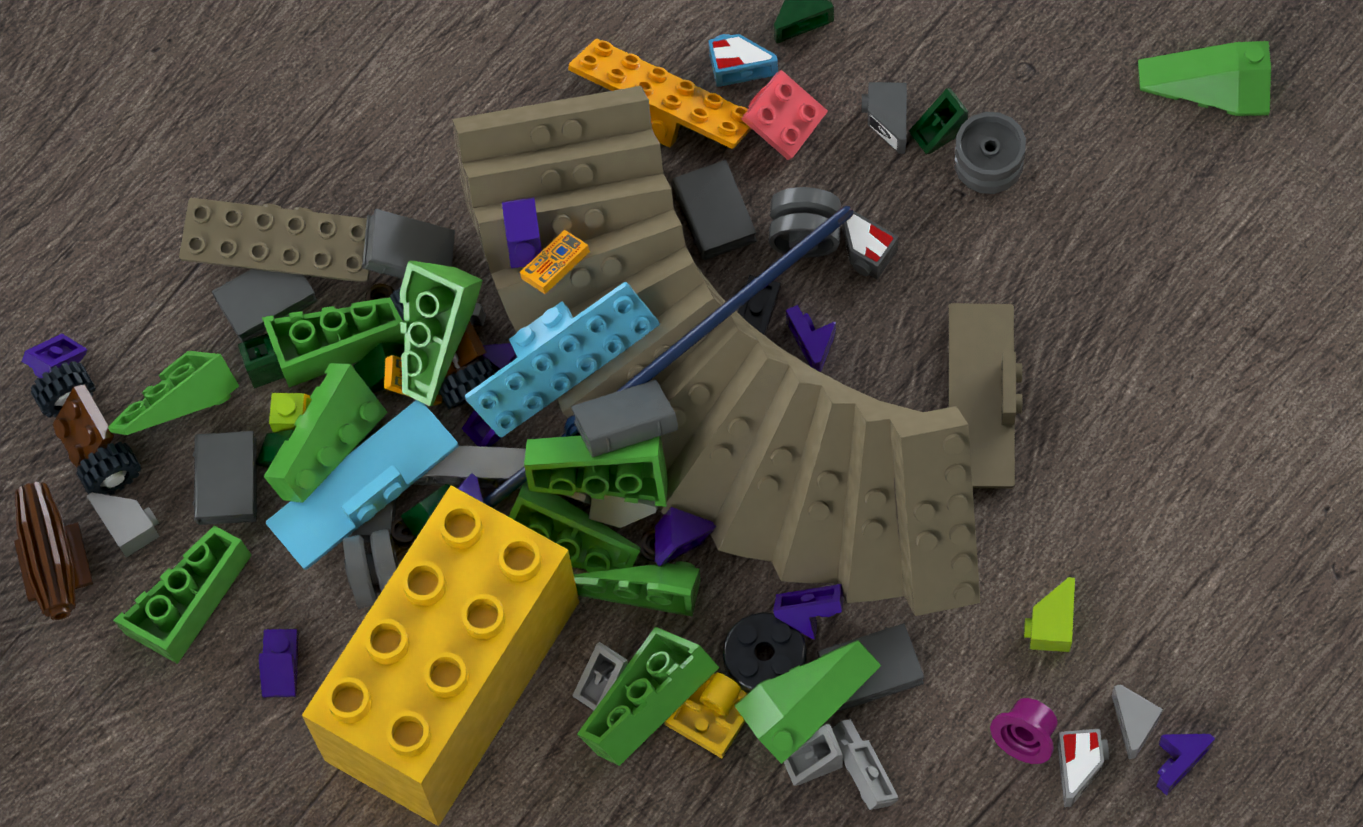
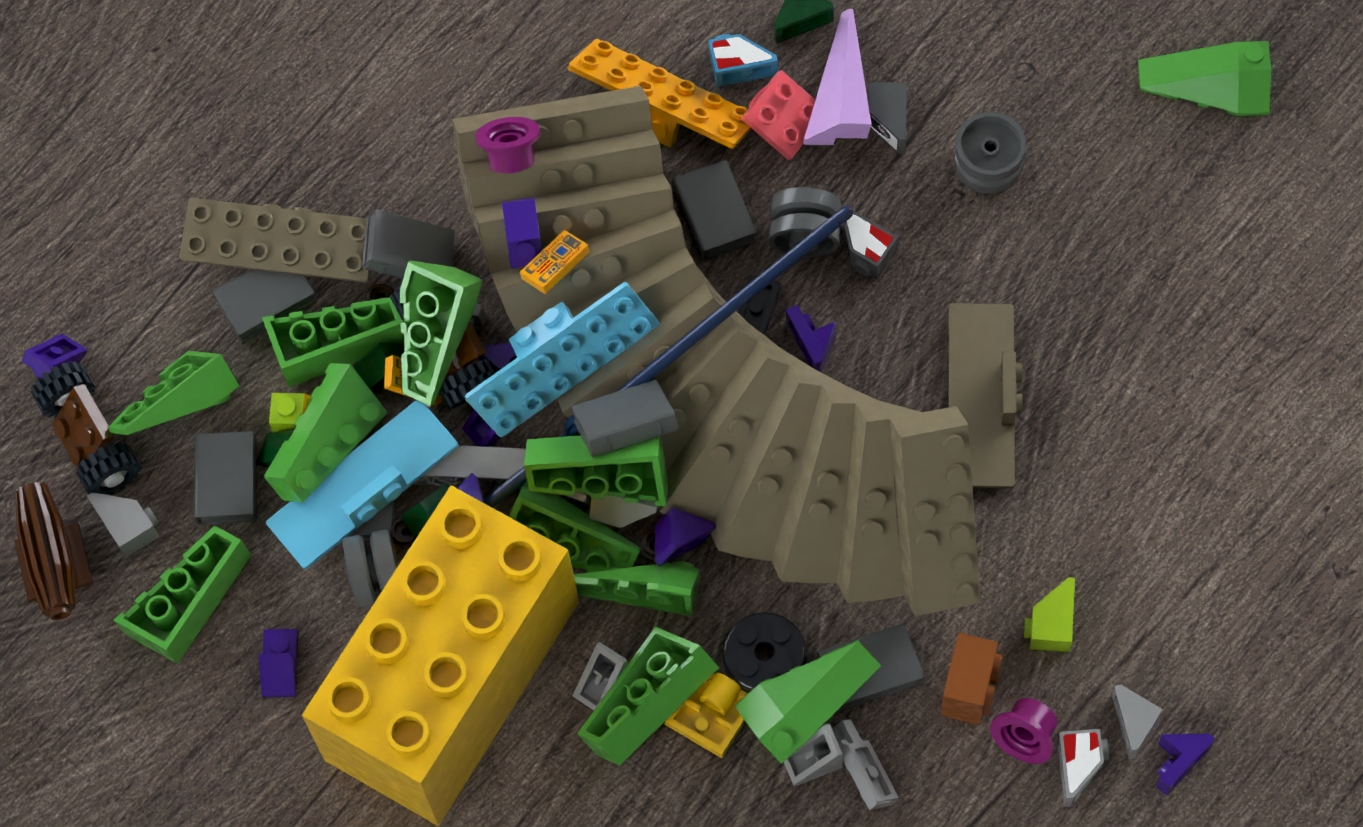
(260, 361): dark green slope -> none
(509, 143): none -> magenta piece
(801, 607): dark purple slope -> none
(842, 100): none -> lavender wedge
(940, 122): dark green slope -> none
(969, 679): none -> dark orange brick

